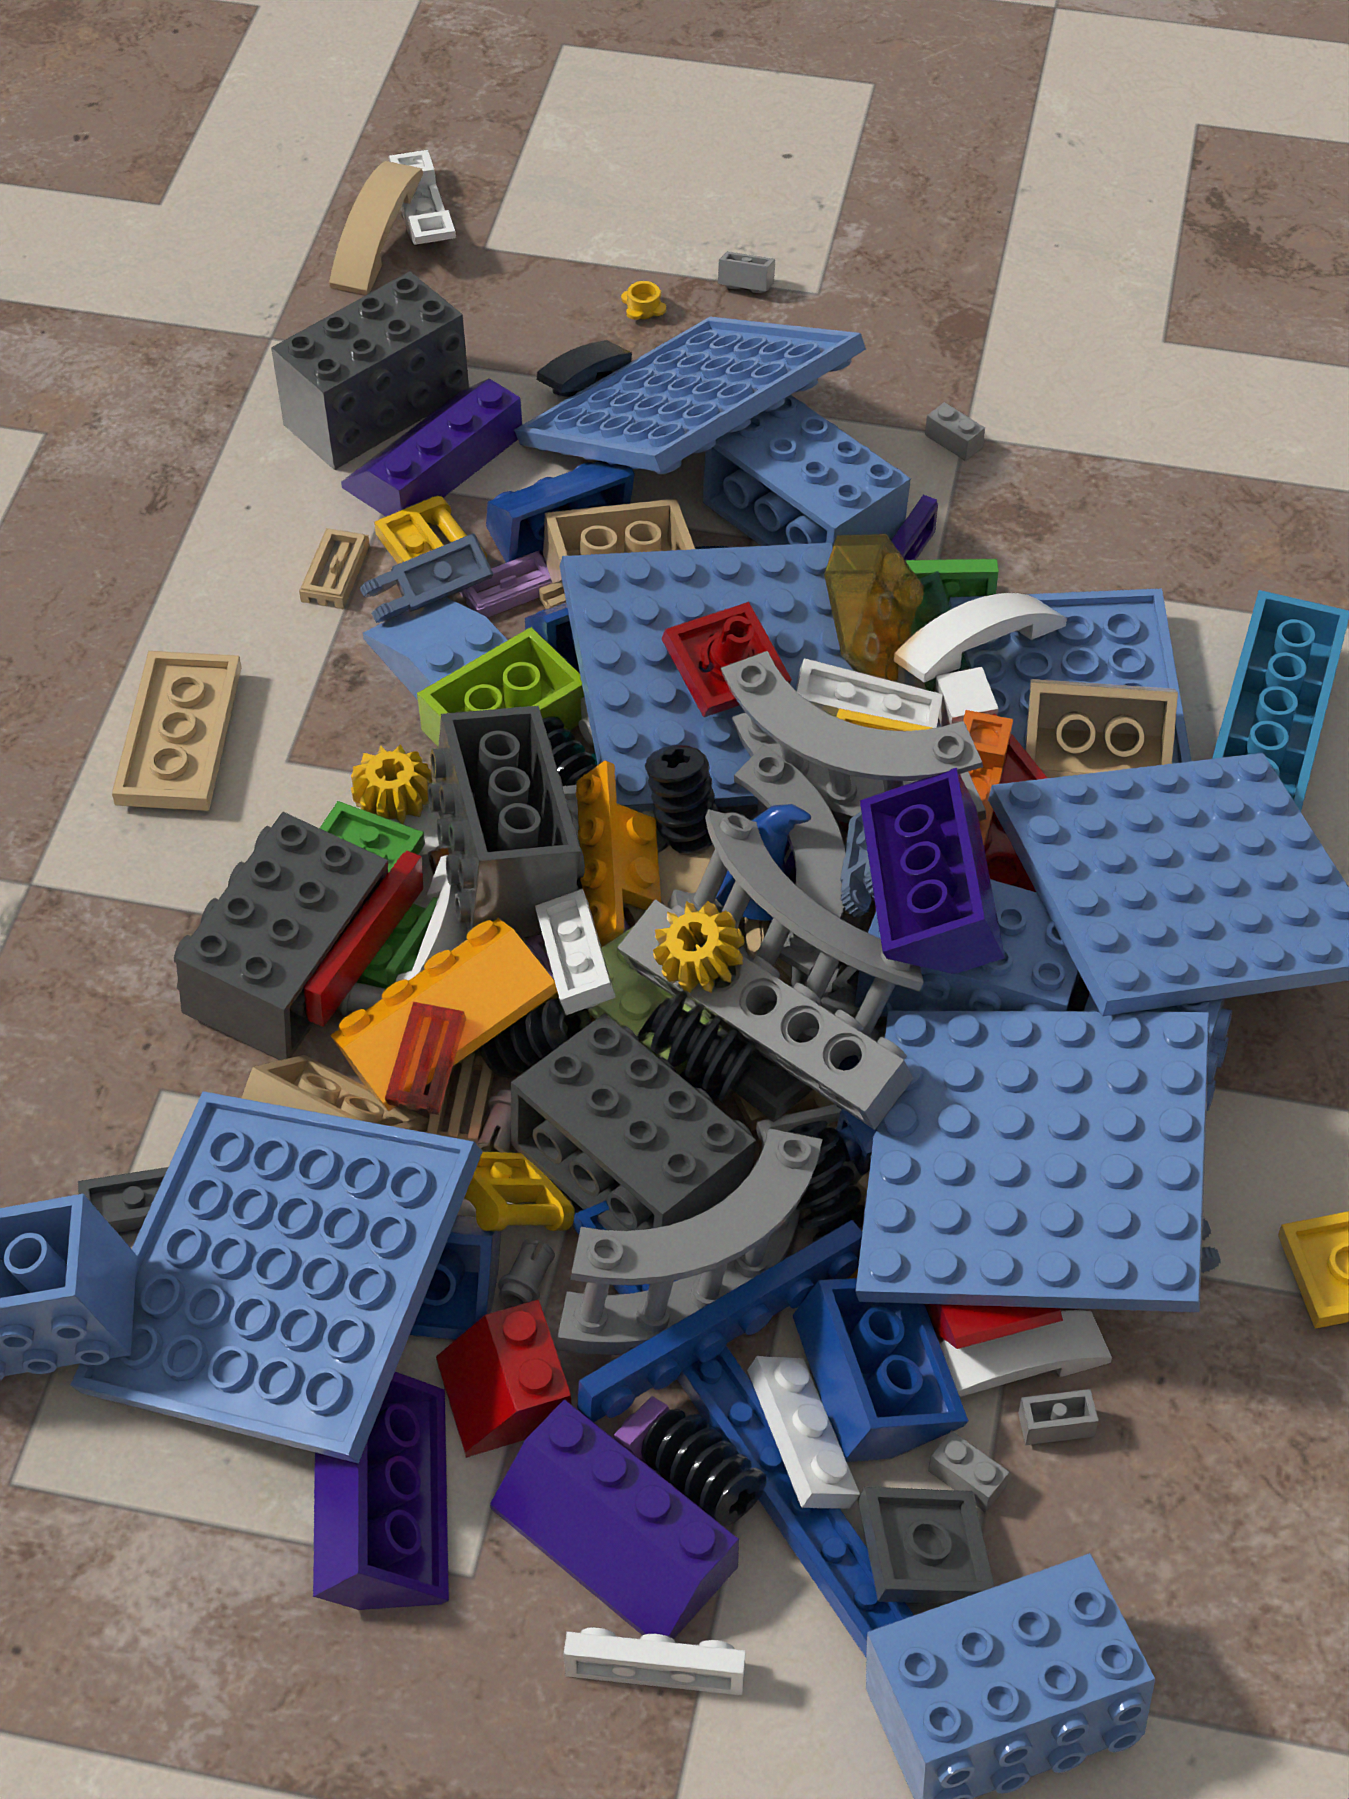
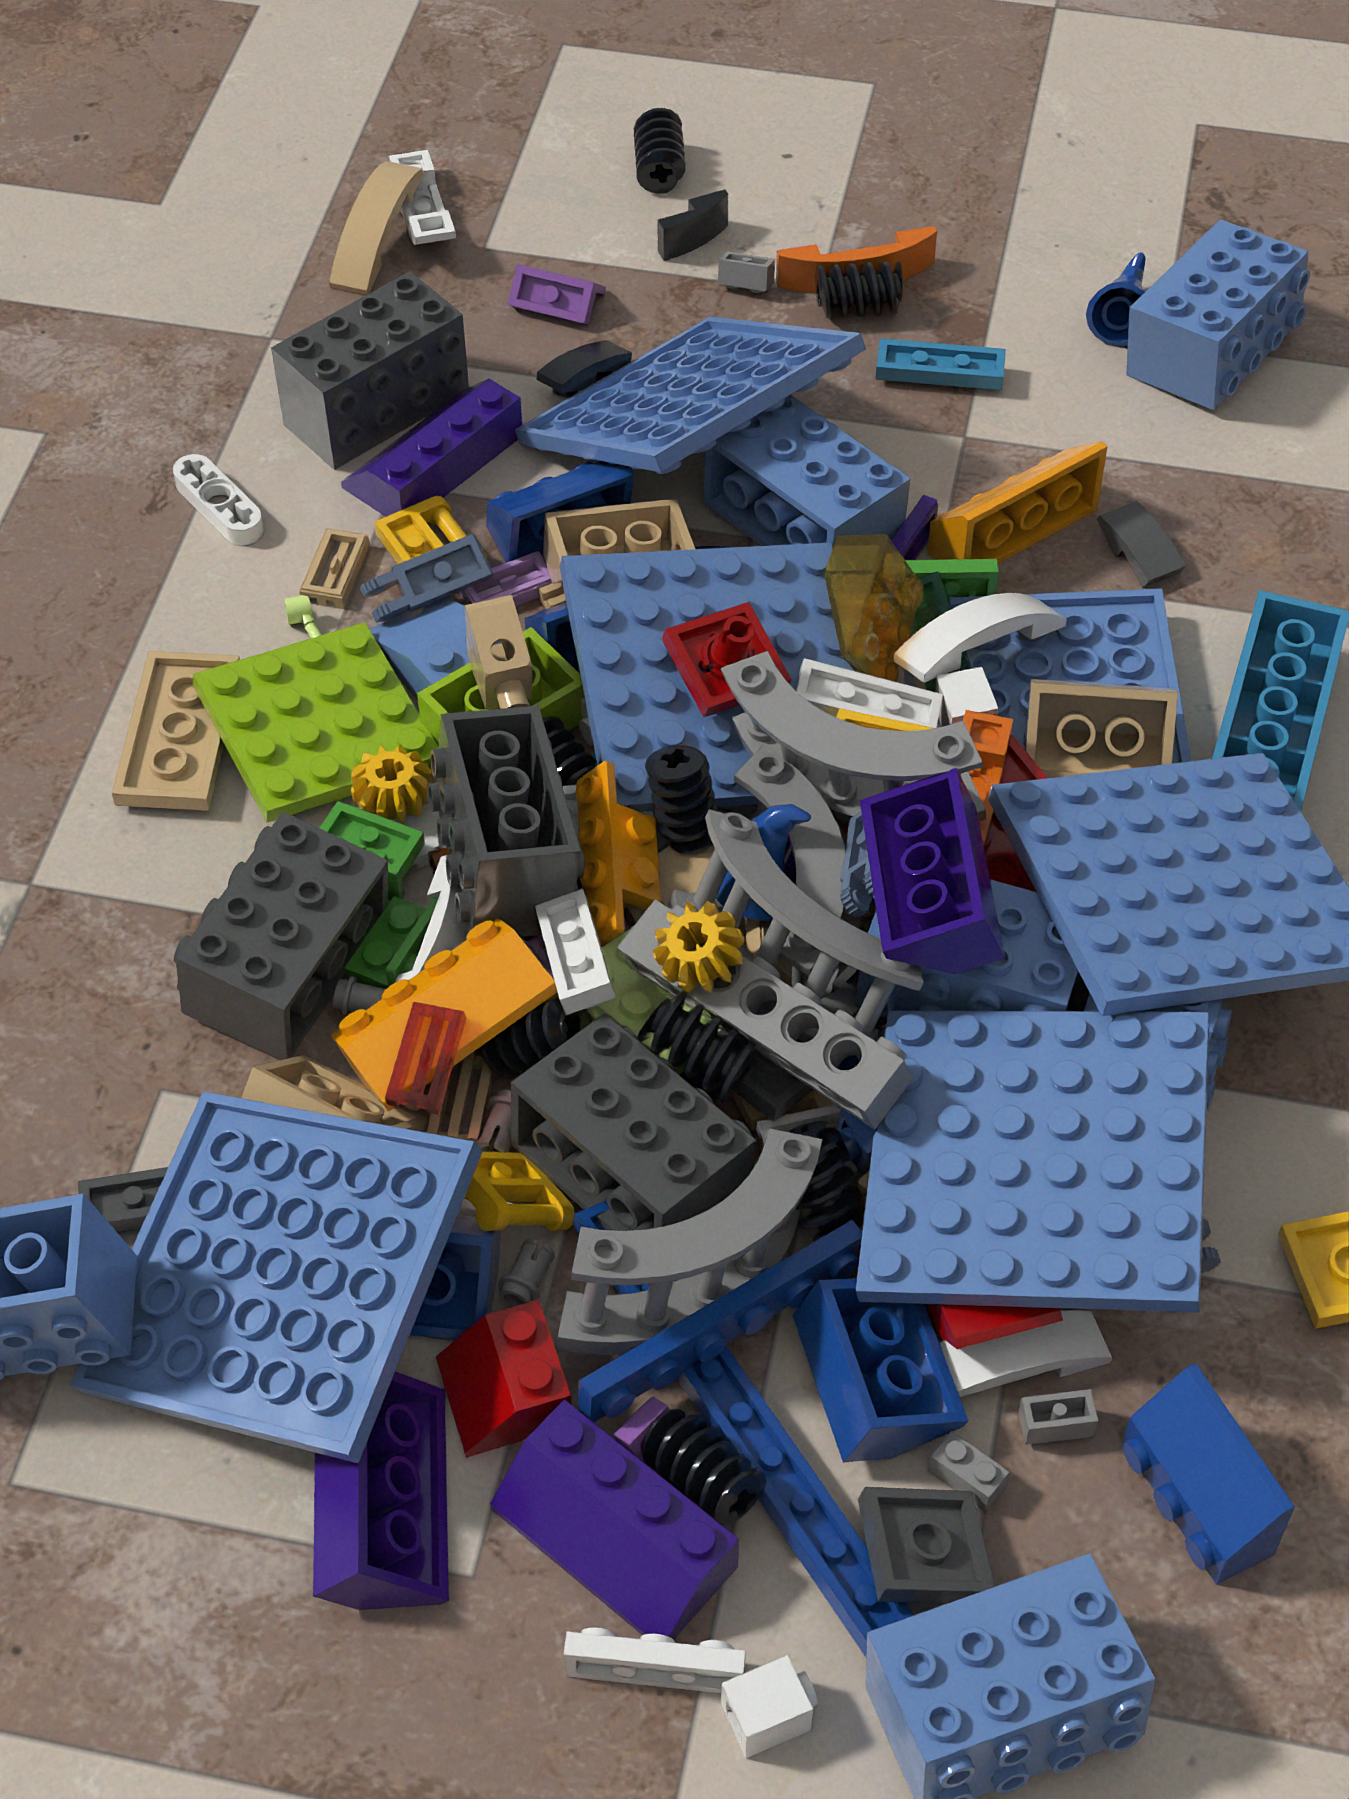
(221, 516): none -> white beam
(298, 611): none -> yellowish green hand
(308, 715): none -> lime plate
(363, 938): red tile -> none
(500, 669): none -> tan torso
(553, 294): none -> medium lavender panel
(643, 300): yellow plate -> none
(659, 150): none -> black piece
(692, 229): none -> black slope
(768, 1705): none -> white brick
(803, 1433): white plate -> none
(859, 288): none -> black piece
(912, 248): none -> orange slope
(940, 364): none -> dark azure plate
(955, 431): light grey piece -> none
(1022, 508): none -> light orange slope
(1109, 307): none -> blue hat
(1143, 541): none -> dark grey slope
(1207, 1476): none -> blue slope
(1217, 313): none -> medium blue brick

